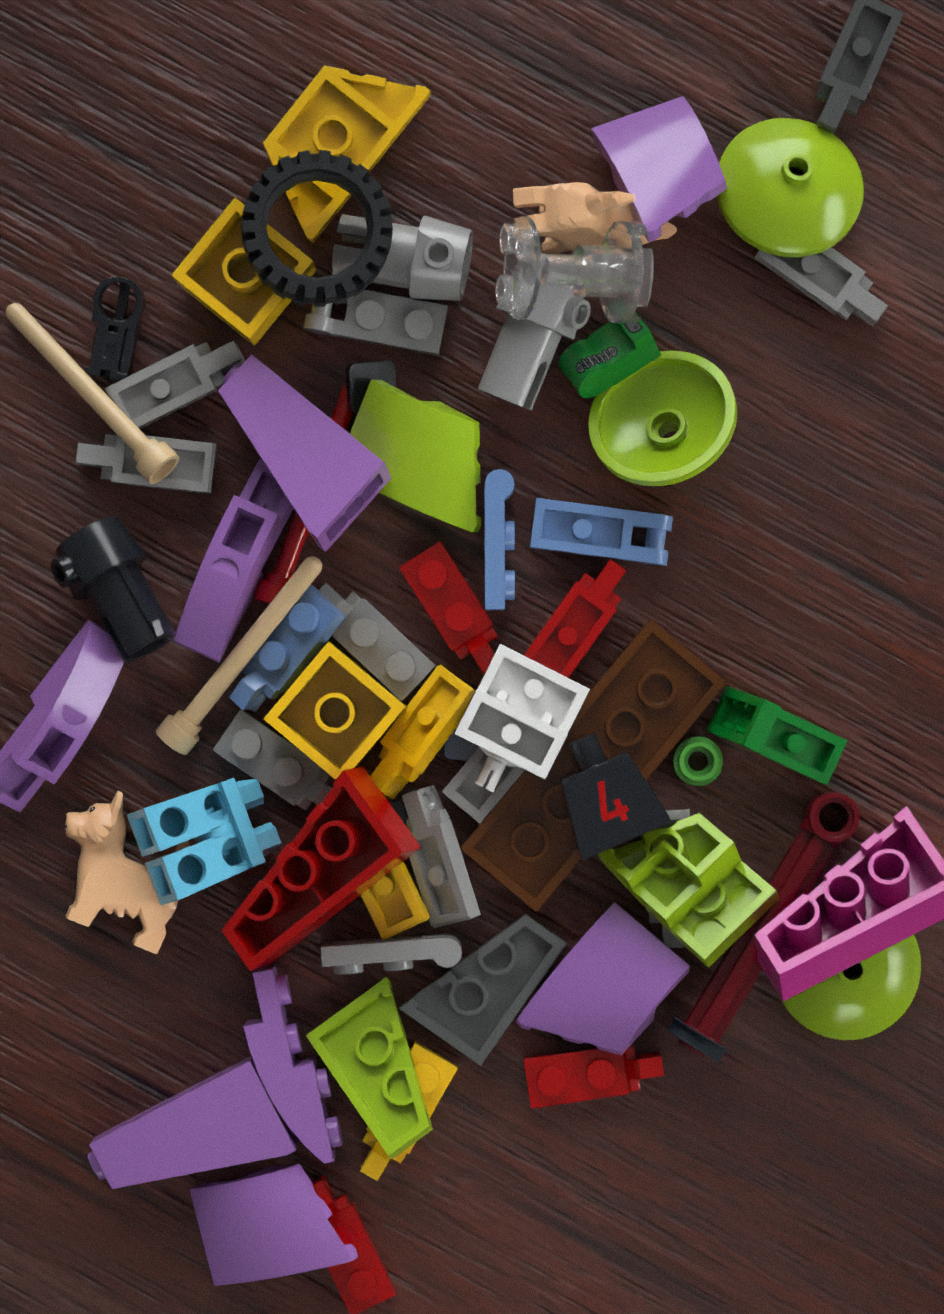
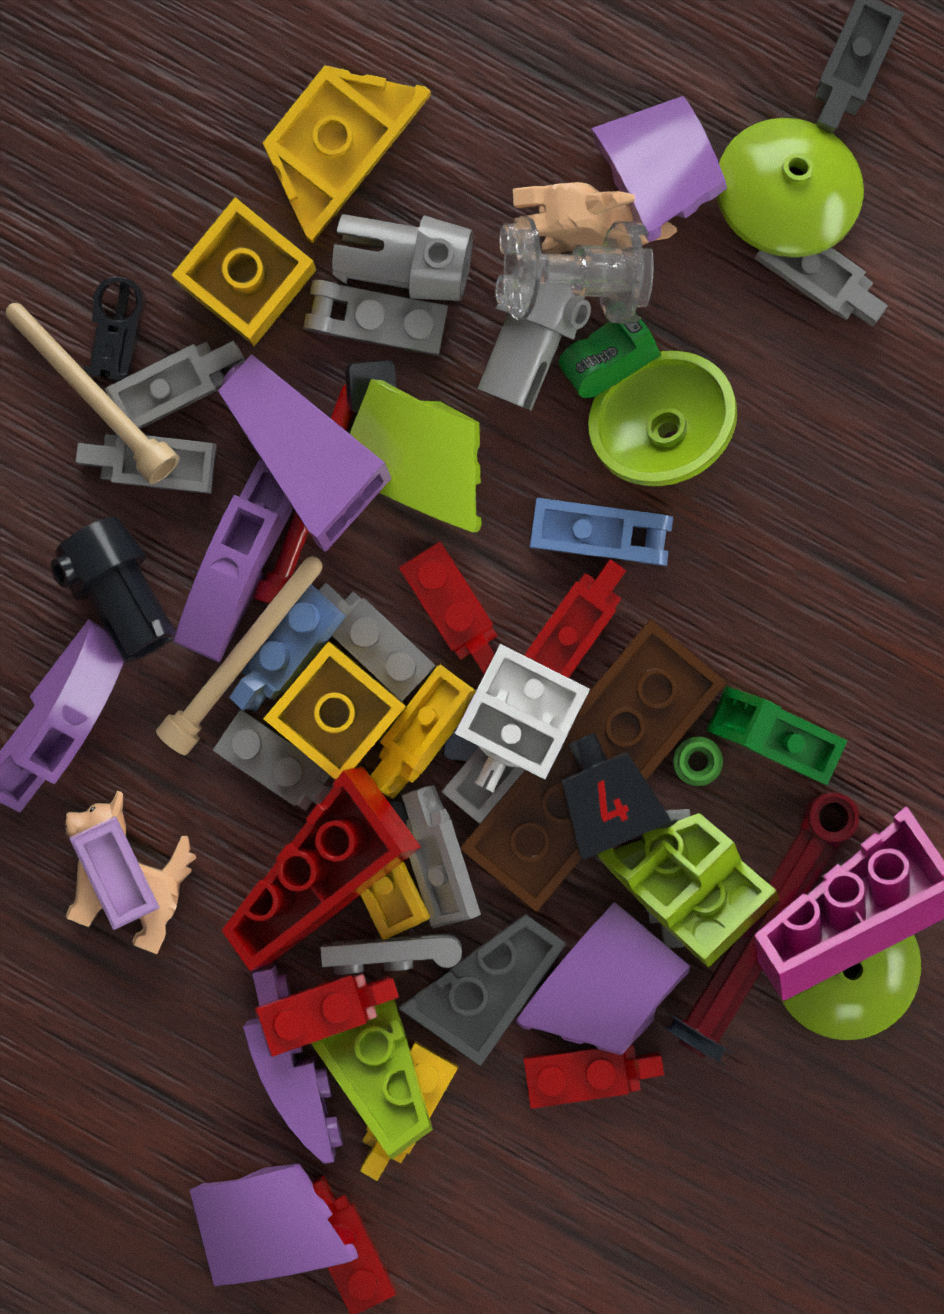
(114, 872): none -> lavender tile
(195, 1131): medium lavender slope -> none
(221, 835): medium azure hips -> none
(321, 1011): none -> red hinge
(329, 169): black tyre -> none
(498, 537): medium blue plate -> none

